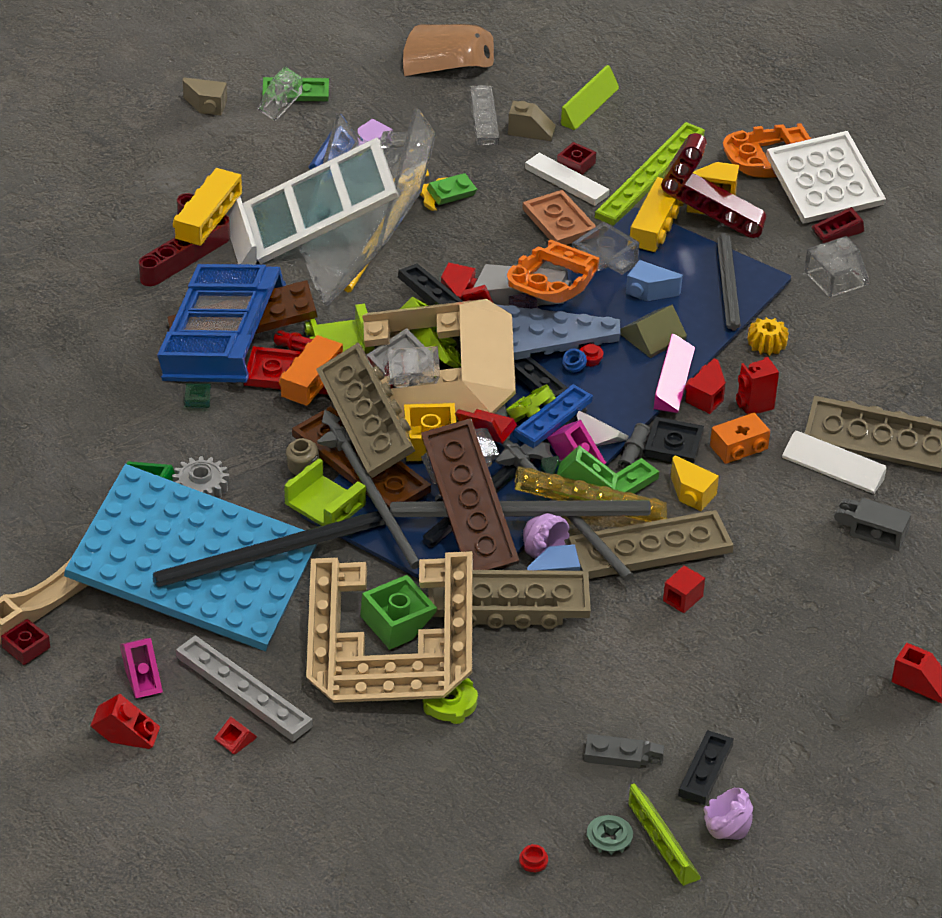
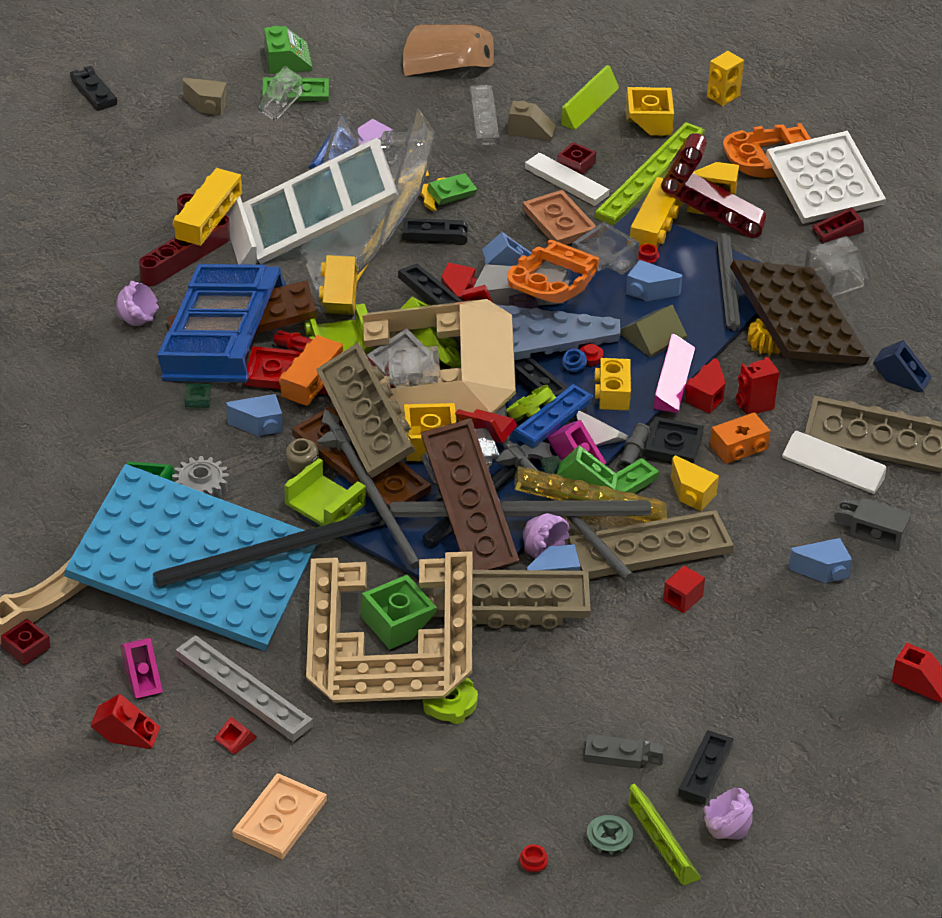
(93, 88): none -> black plate
(136, 304): none -> lavender hair
(256, 415): none -> medium blue slope
(279, 816): none -> light nougat tile
(285, 49): none -> bright green slope
(340, 284): none -> yellow slope
(435, 230): none -> black plate
(504, 251): none -> medium blue slope
(614, 384): none -> yellow brick
(648, 253): none -> red plate
(651, 109): none -> yellow slope
(725, 78): none -> yellow brick
(799, 312): none -> dark brown plate
(822, 560): none -> medium blue slope
(902, 367): none -> dark blue slope

